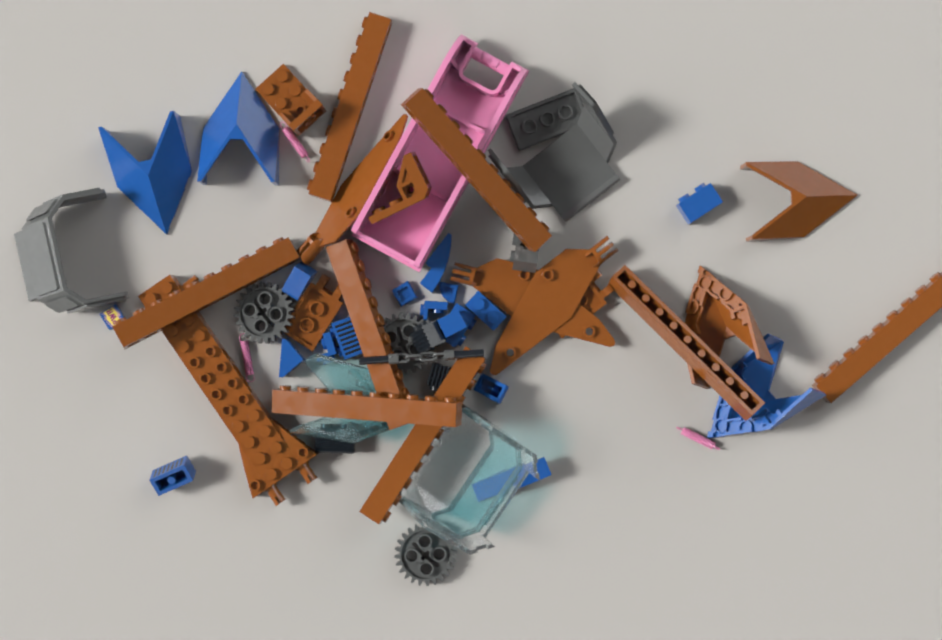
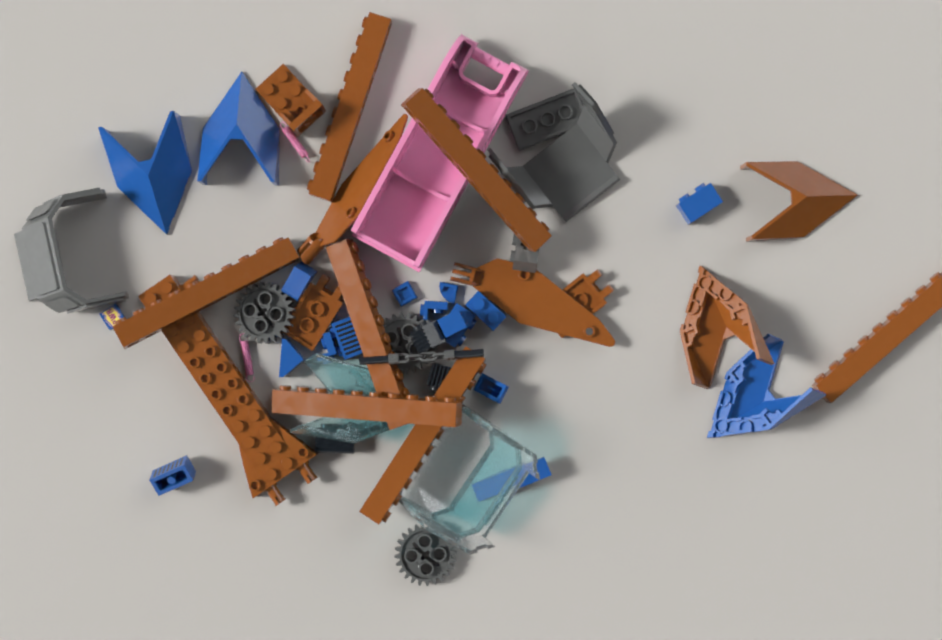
(410, 175): dark orange bracket -> none
(438, 263): blue slope -> none
(549, 301): dark orange wing -> none
(686, 343): dark orange brick -> none
(698, 438): bright pink piece -> none

